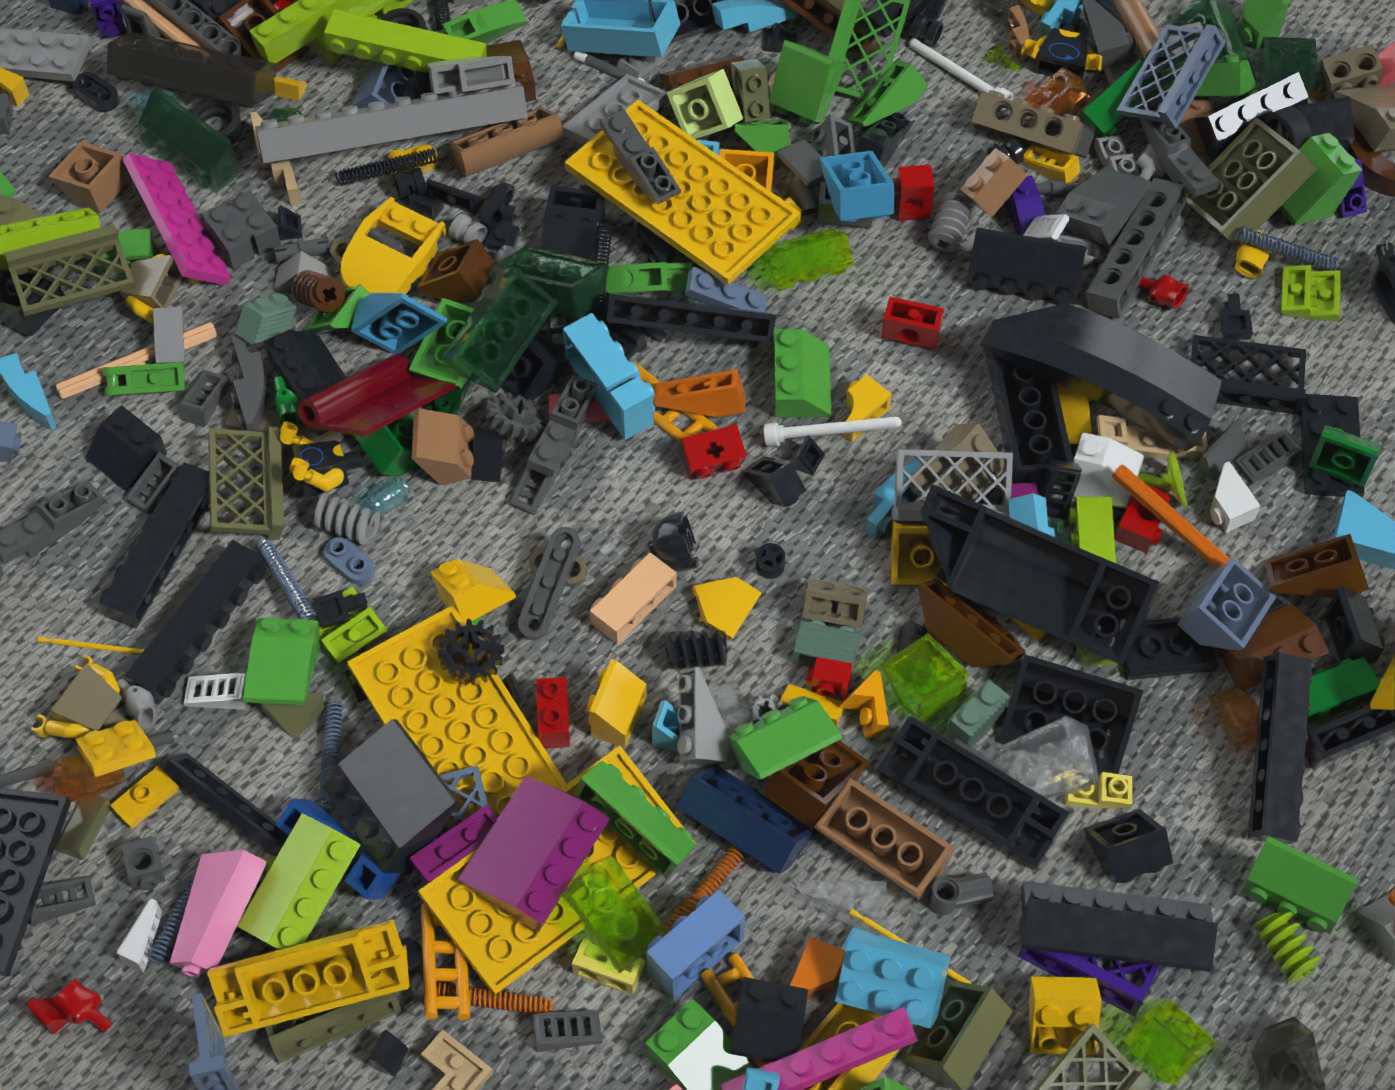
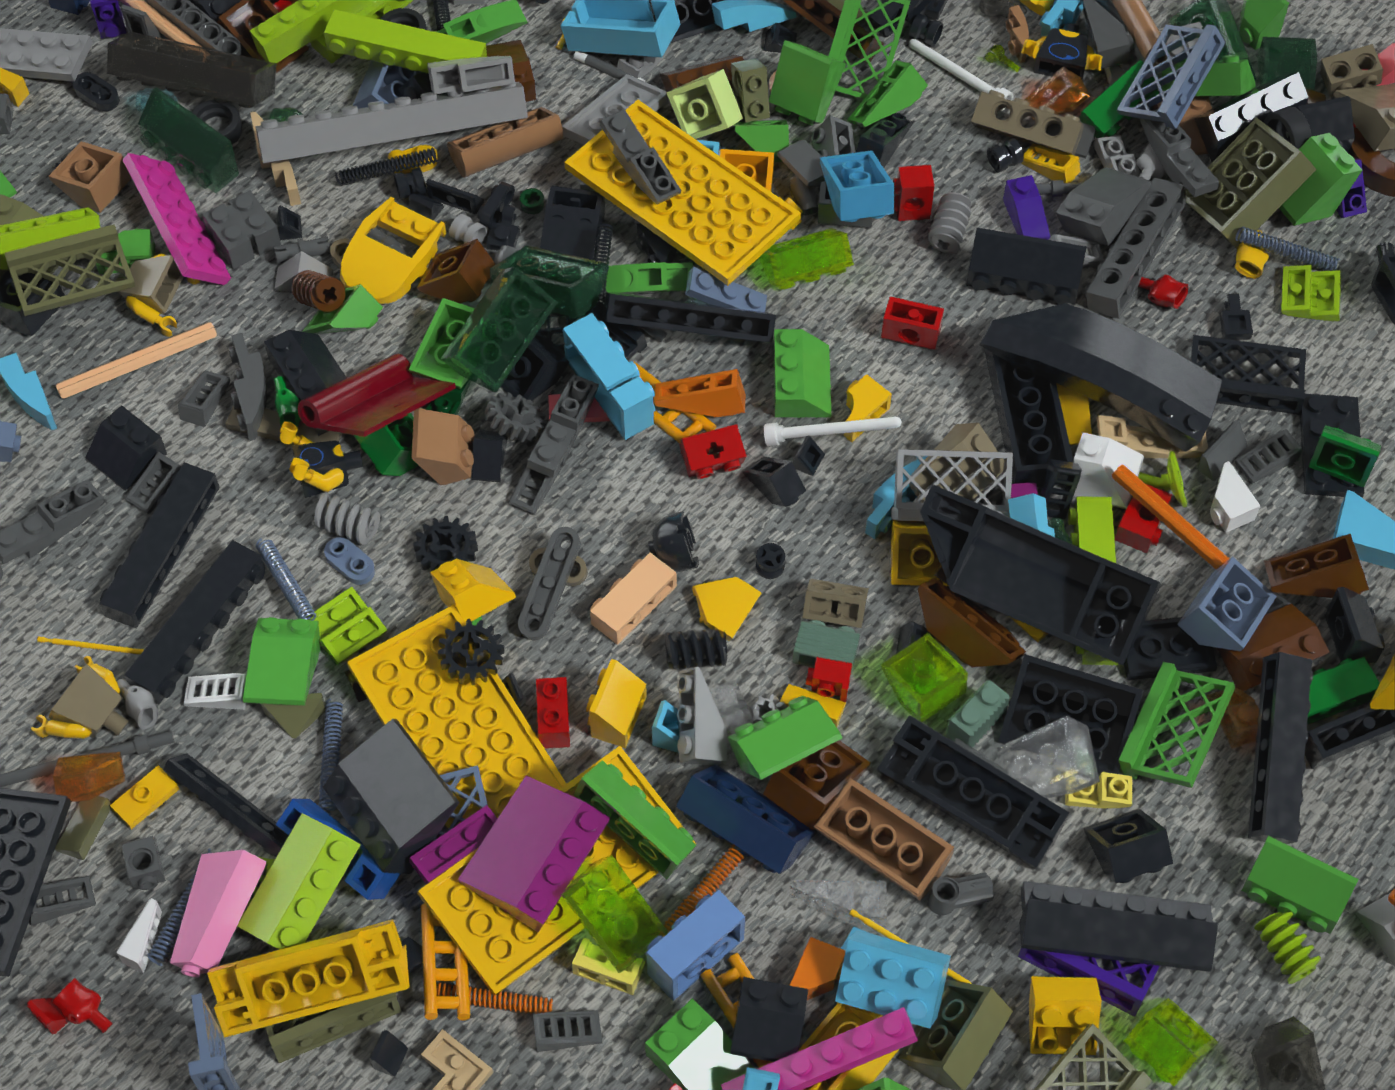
(115, 747): yellow plate -> none
(145, 378): bright green plate -> none
(169, 335): light grey slope -> none
(265, 318): sand green brick -> none
(270, 488): olive fence -> none
(289, 88): yellow slope -> none
(335, 609): black plate -> none
(388, 495): clear light blue brick -> none
(394, 321): dark azure slope -> none
(445, 542): none -> black gear
(529, 194): none -> dark green bush
(870, 701): light orange slope -> none
(993, 182): medium nougat slope -> none
(1047, 226): white slope -> none
(1151, 719): none -> bright green fence

